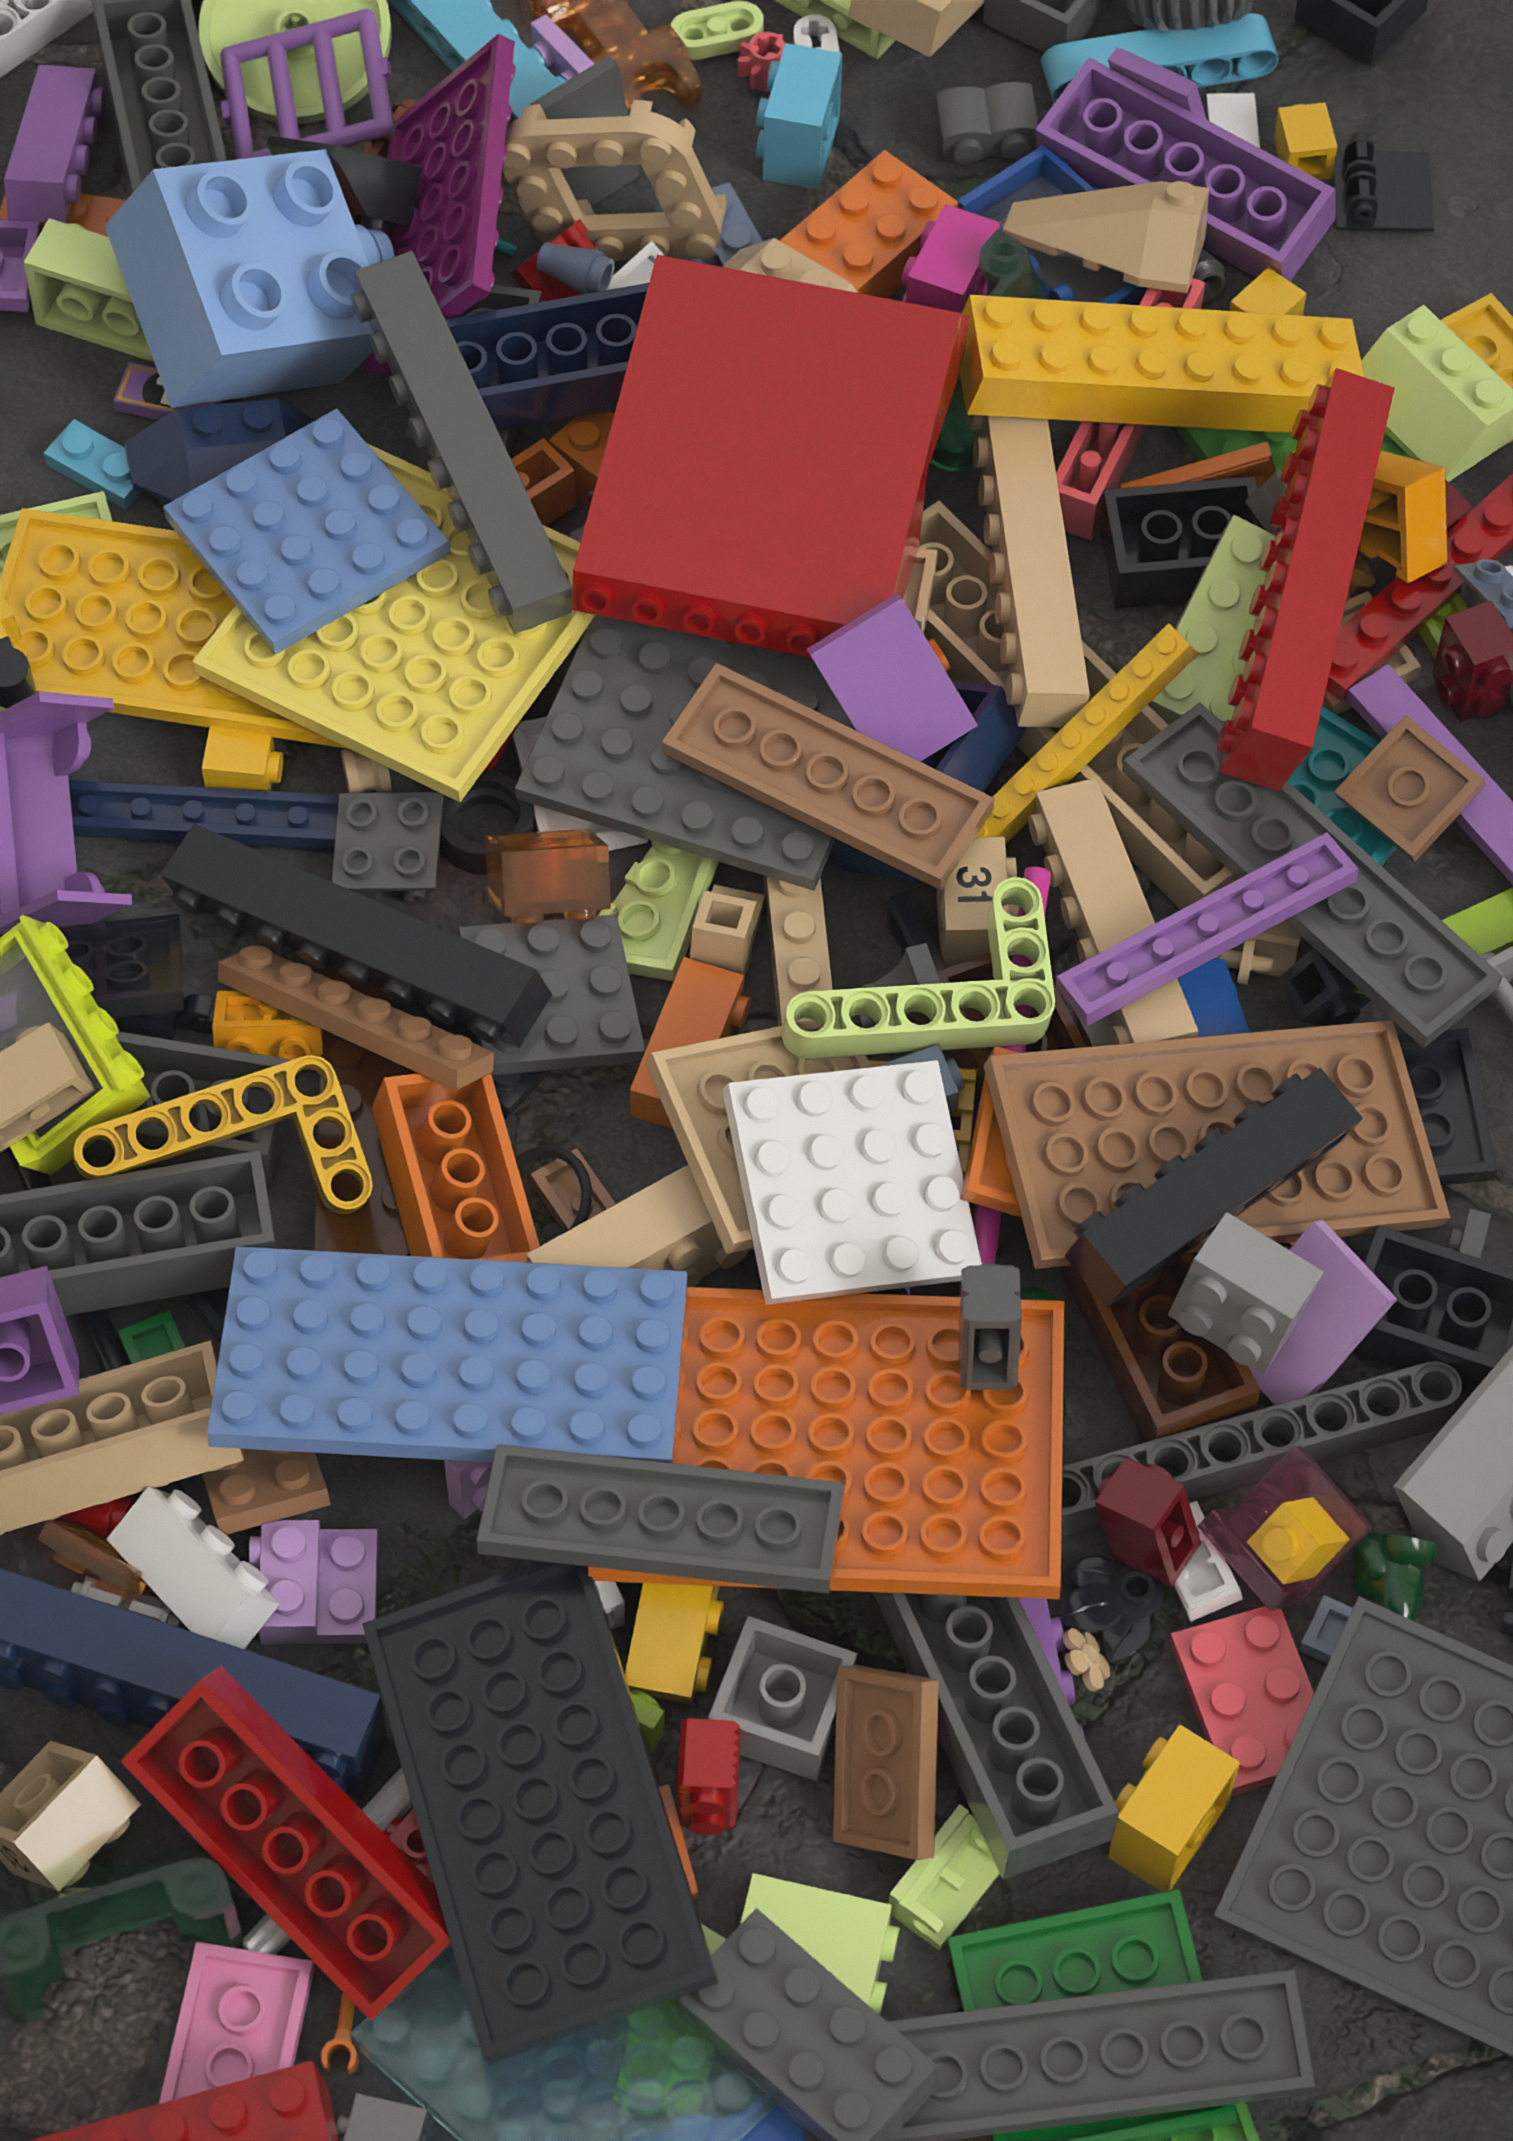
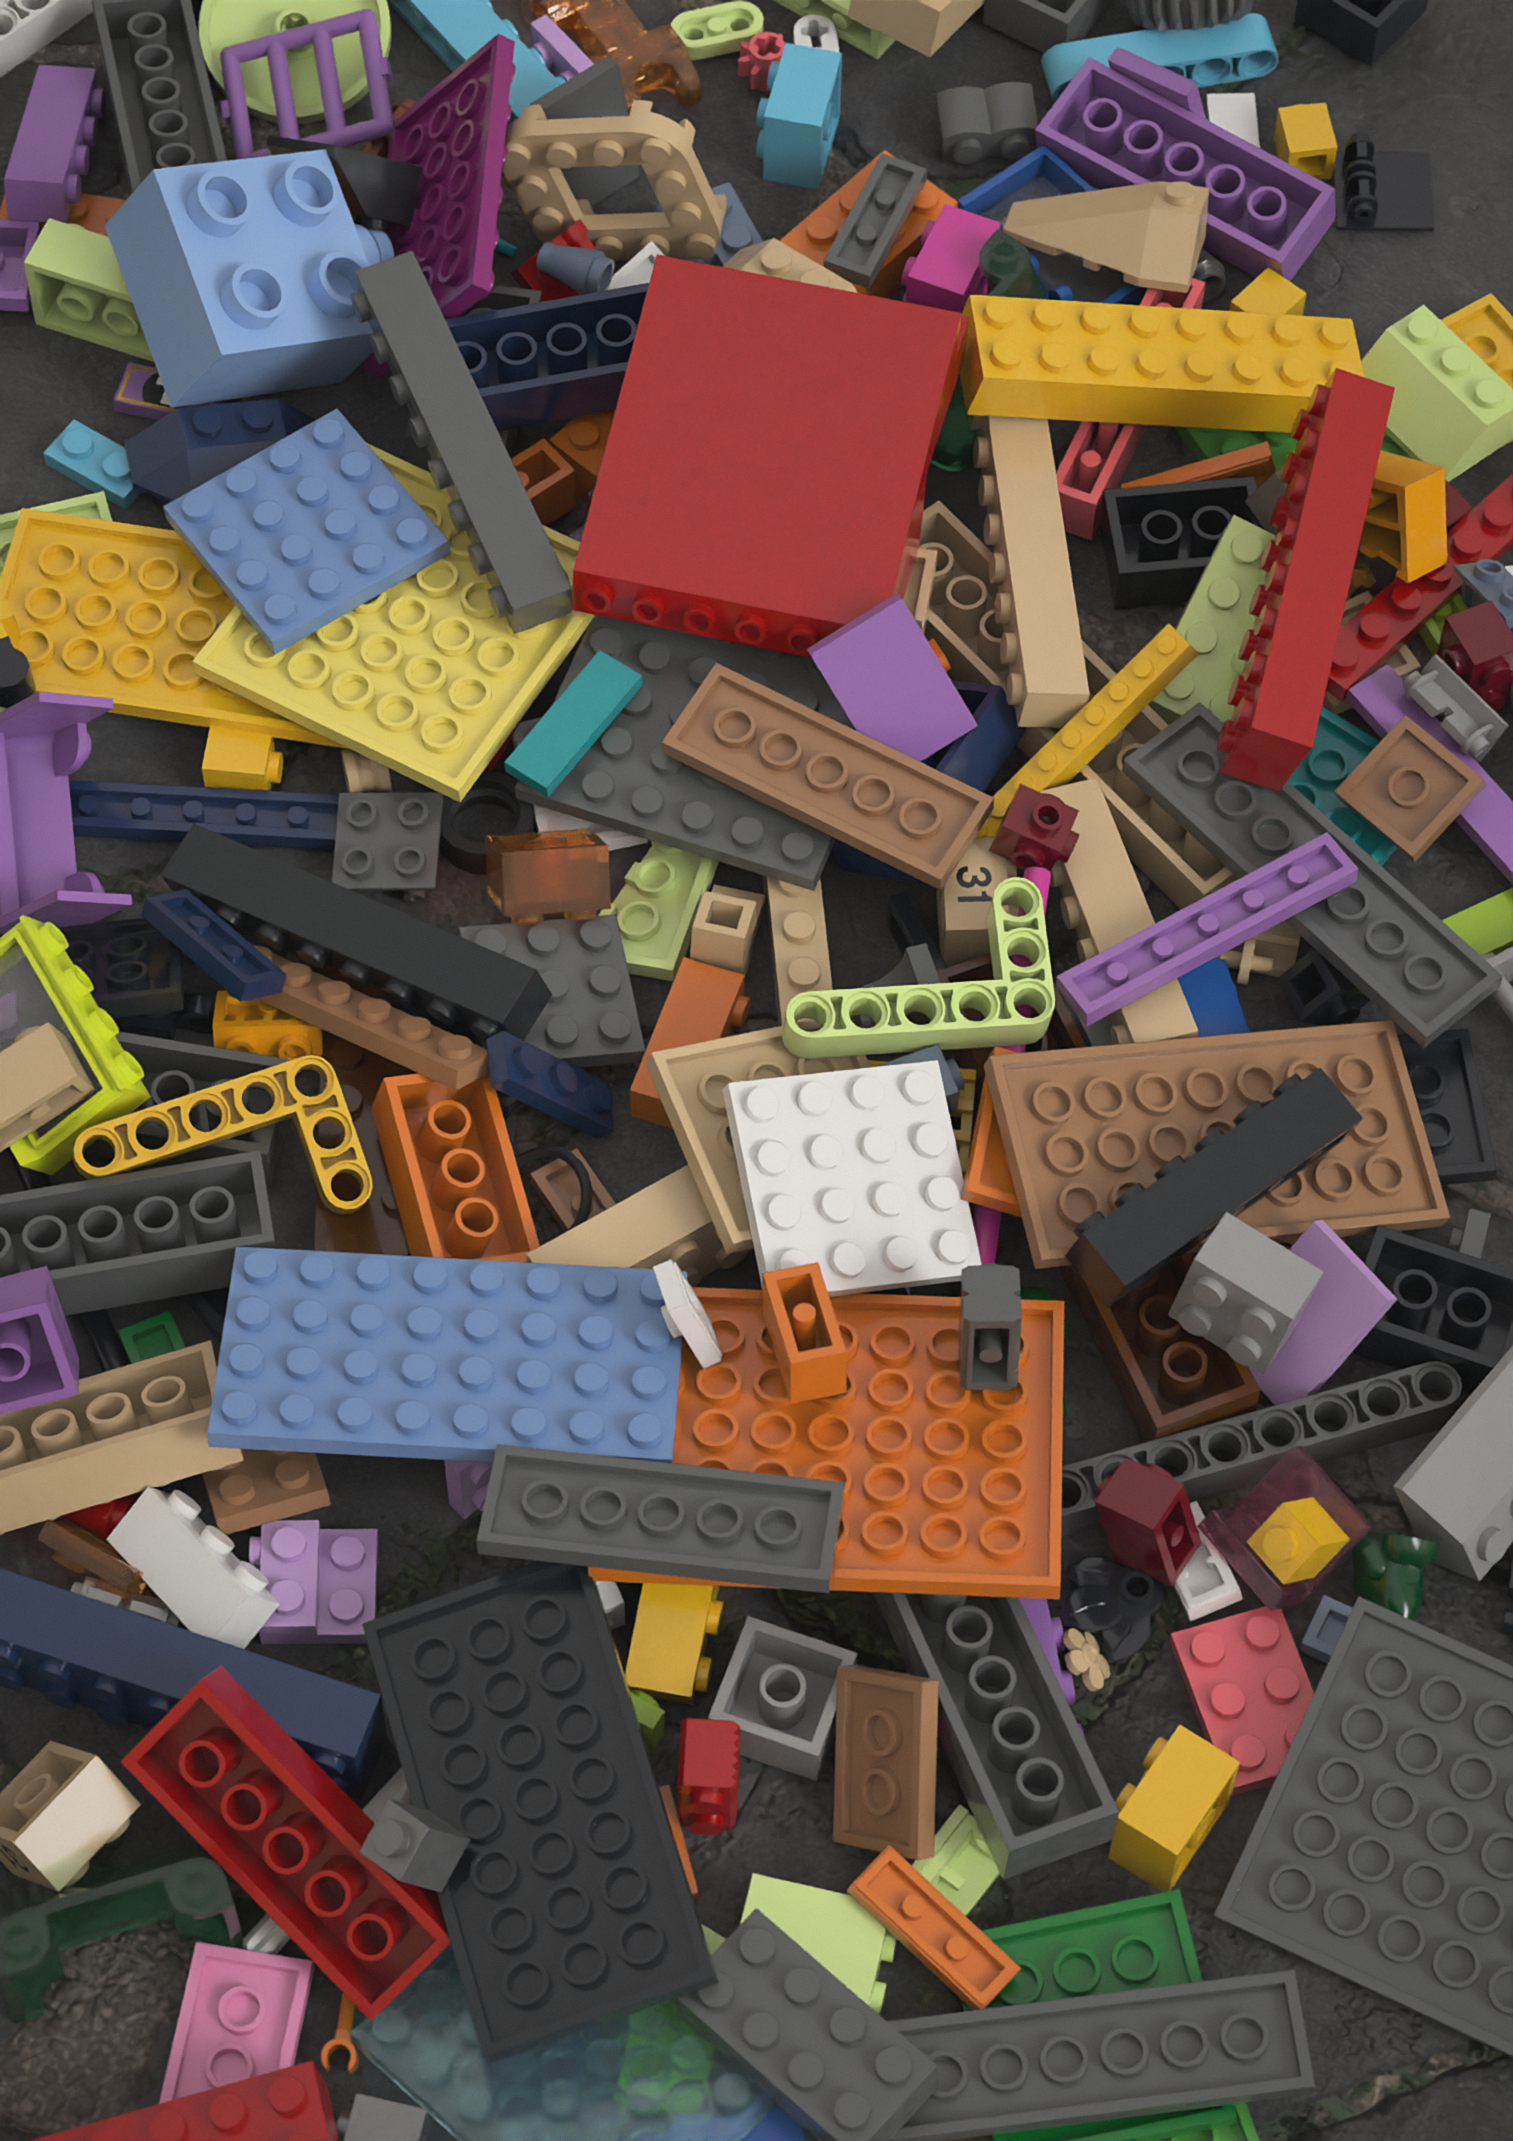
(213, 945): none -> dark blue plate
(414, 1845): none -> flat silver brick
(550, 1084): none -> dark blue plate
(573, 723): none -> teal tile
(686, 1314): none -> white plate
(804, 1333): none -> orange brick
(875, 220): none -> dark grey plate
(933, 1929): none -> orange tile
(1036, 830): none -> dark red brick
(1456, 706): none -> light grey hinge

